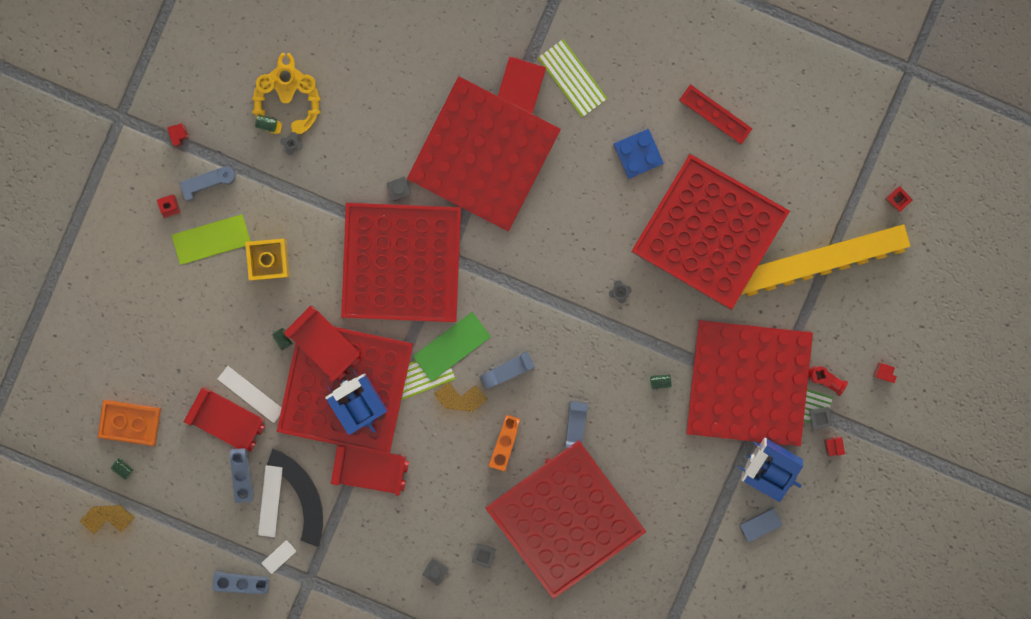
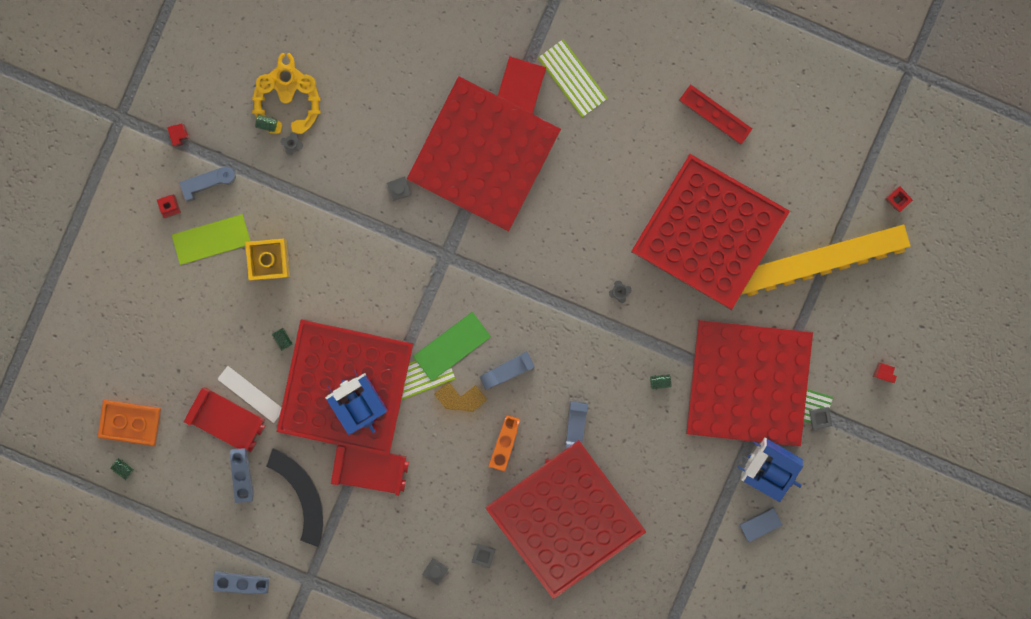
(115, 514): clear yellow tile -> none
(270, 501): white sticker -> none
(278, 557): white sticker -> none
(323, 343): red panel -> none
(401, 262): red plate -> none
(638, 153): blue plate -> none
(827, 379): red connector -> none
(834, 446): red piece -> none

